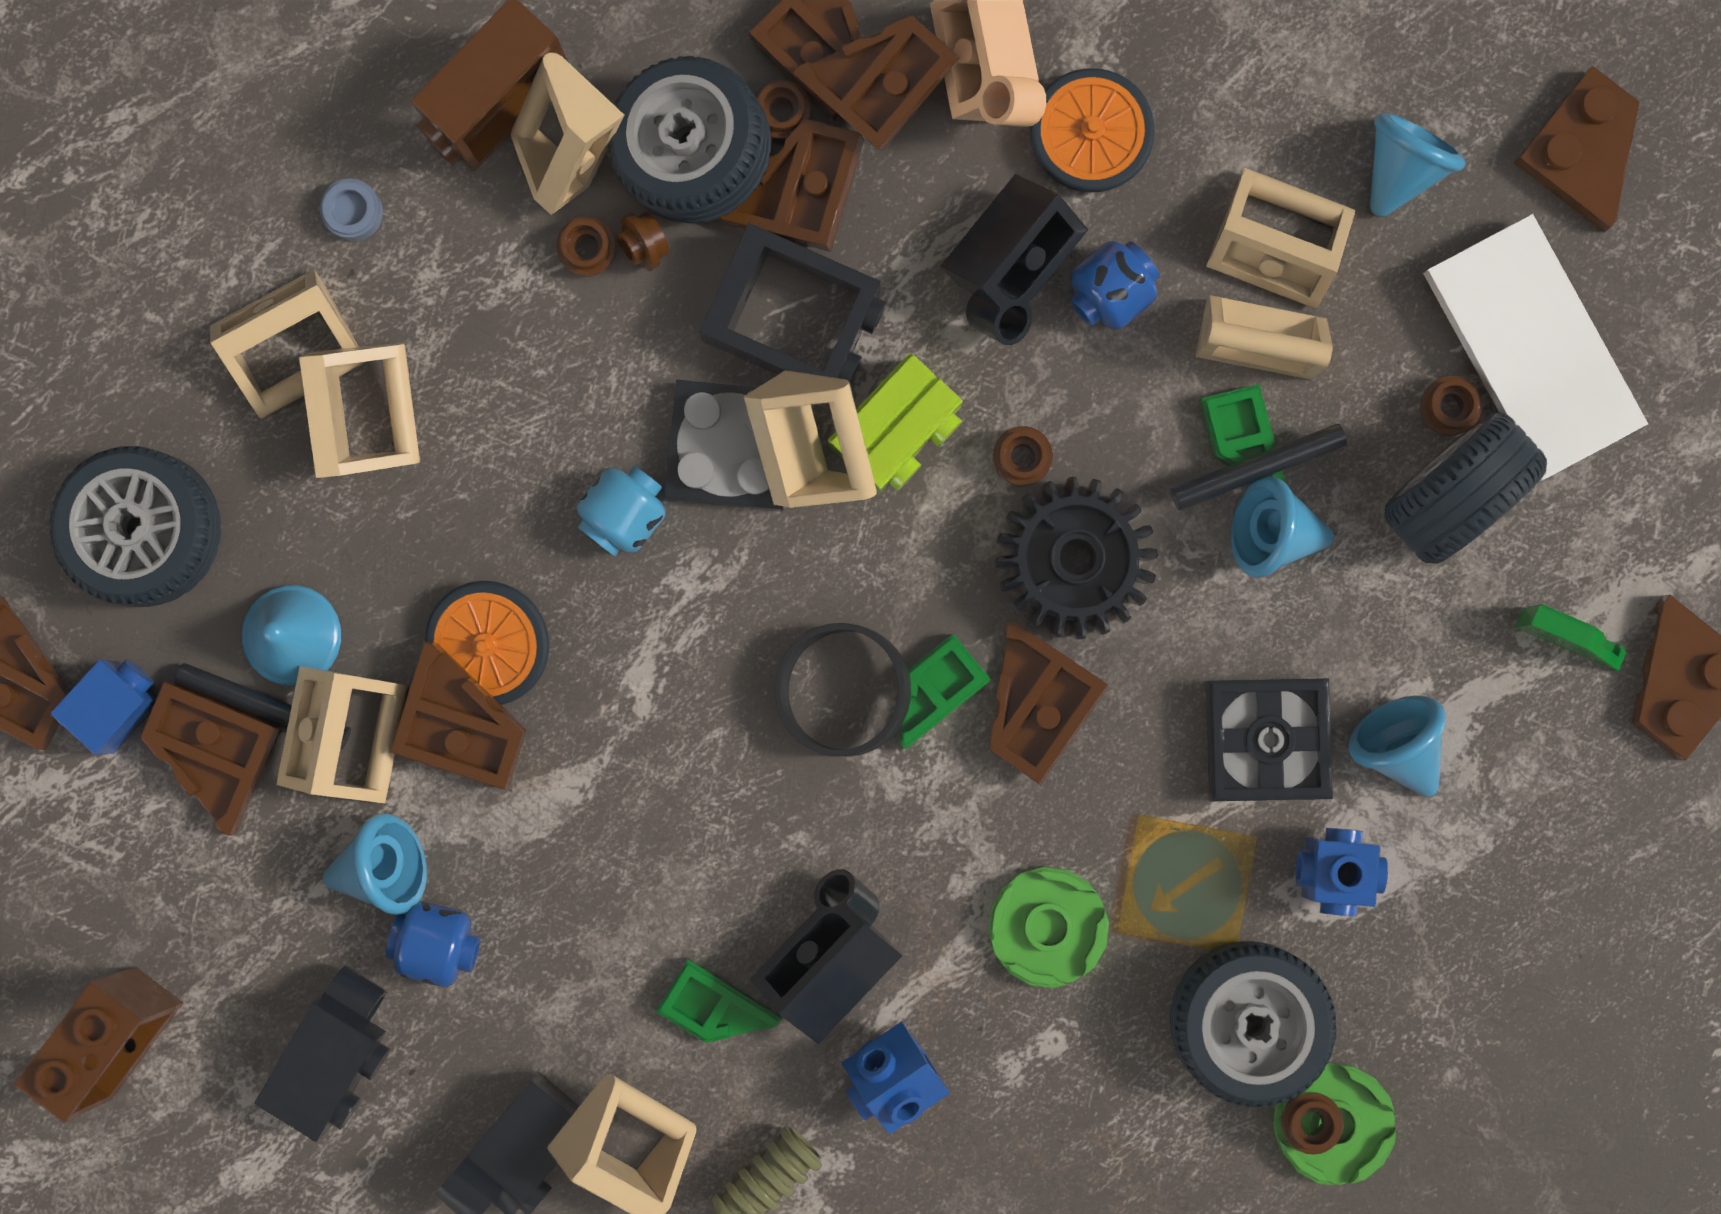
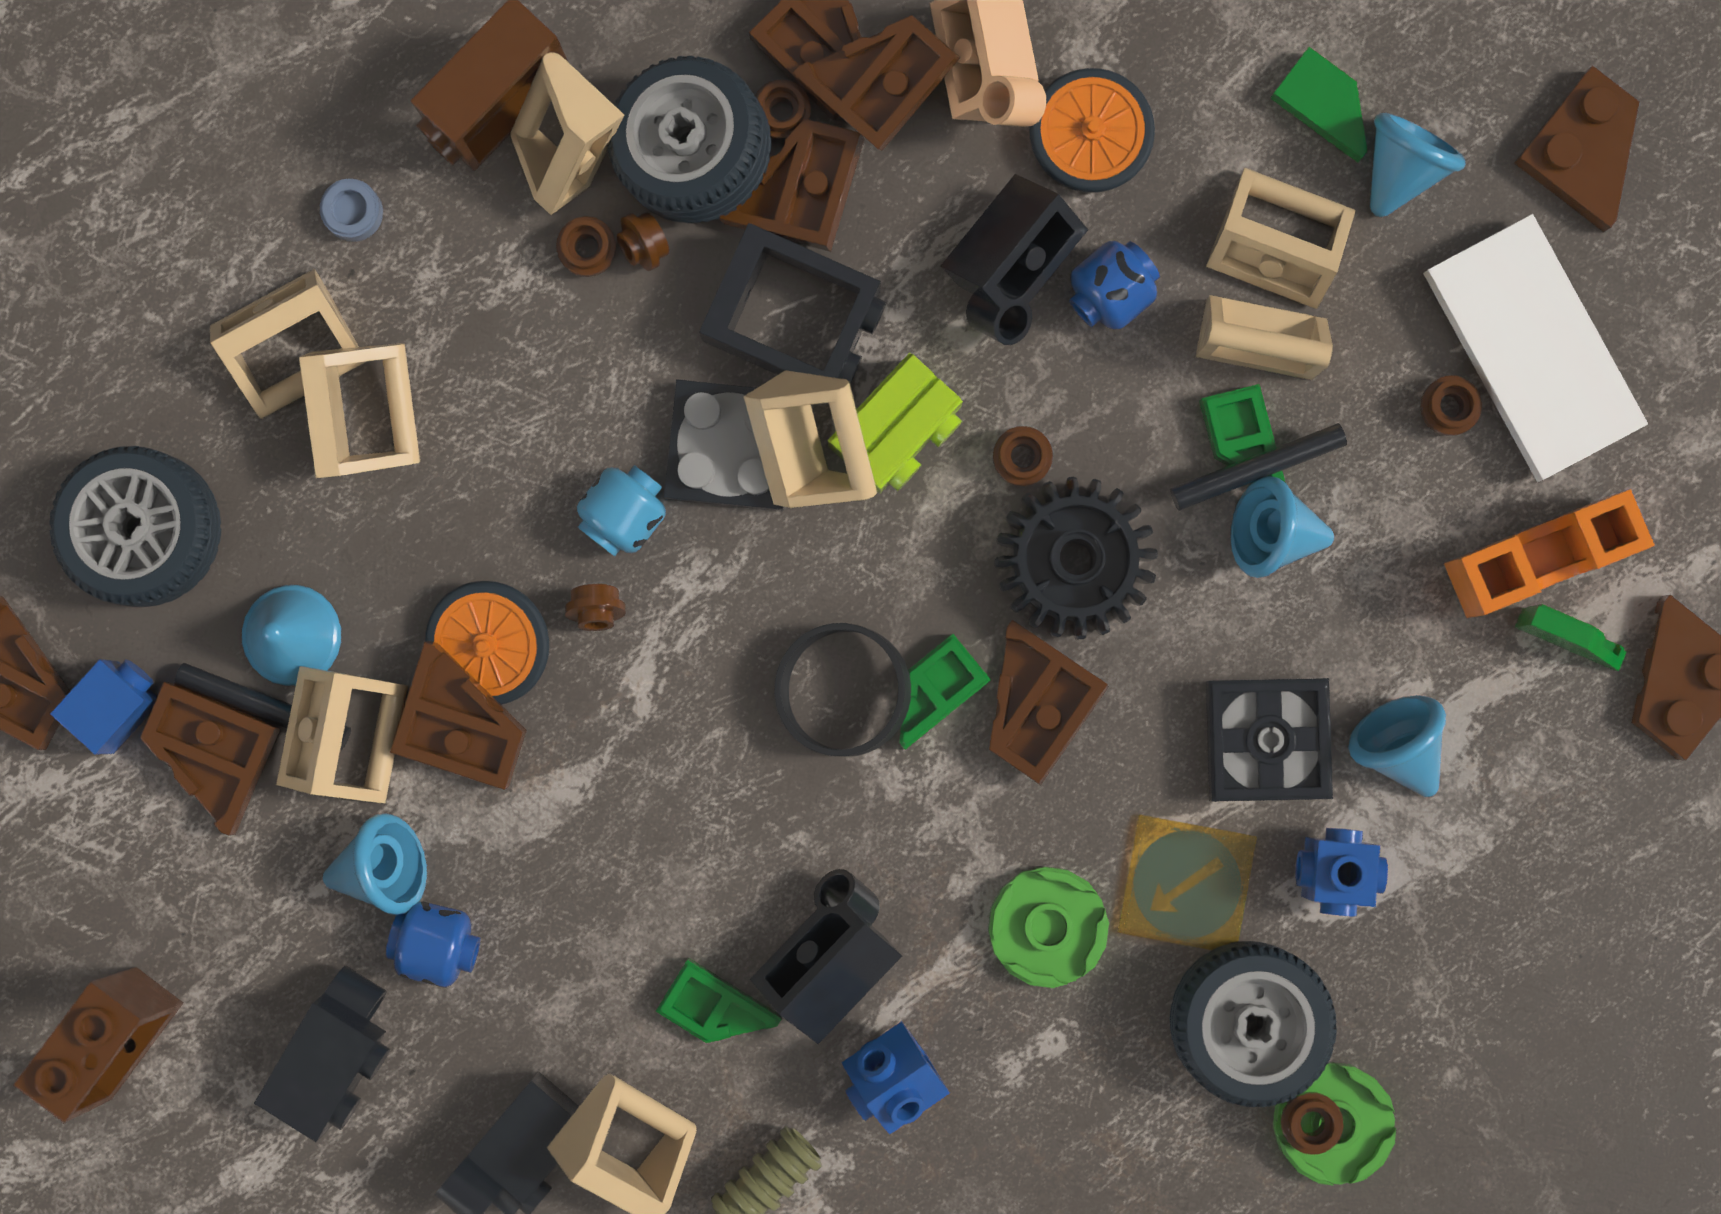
(595, 607): none -> reddish brown plate
(1325, 102): none -> green tile
(1466, 488): black wheel -> none
(1549, 554): none -> orange arch

